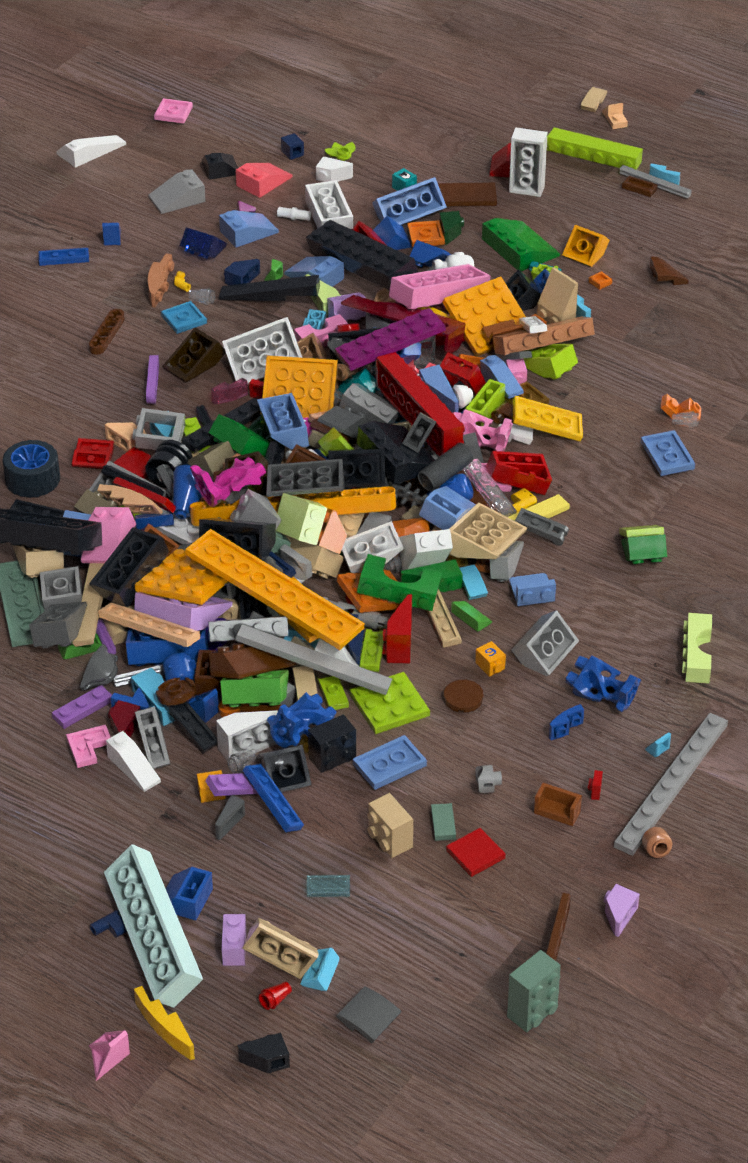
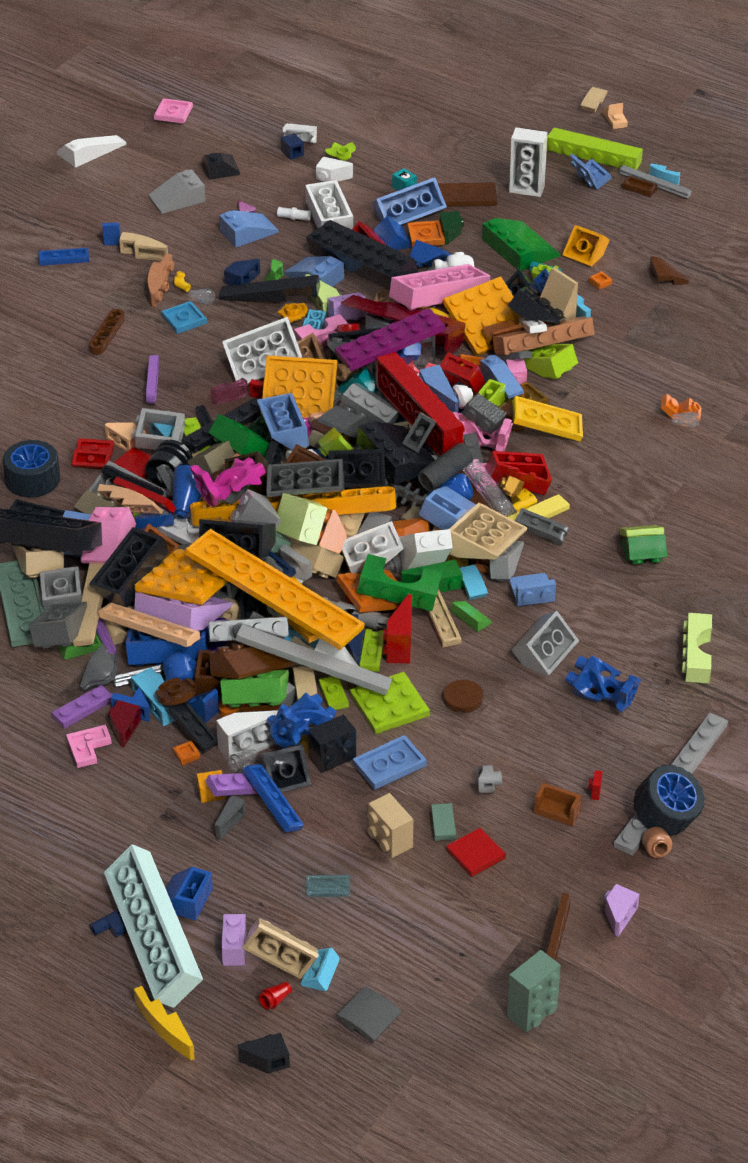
(109, 1051): bright pink slope -> none
(131, 761): white slope -> none
(142, 246): none -> tan slope
(153, 737): light grey slope -> none
(186, 753): none -> orange tile
(194, 355): dark brown slope -> none
(201, 243): clear blue slope -> none
(260, 178): coral slope -> none
(294, 311): none -> light orange animal
(304, 132): none -> white hinge
(484, 413): none -> dark grey brick
(490, 659): light orange brick -> none
(501, 162): red slope -> none
(511, 485): none -> pearl gold plate
(521, 434): white slope -> none
(530, 305): none -> black slope
(570, 718): blue slope -> none
(591, 172): none -> medium blue bracket
(659, 746): medium azure slope -> none
(667, 453): medium blue plate -> none
(669, 799): none -> black wheel

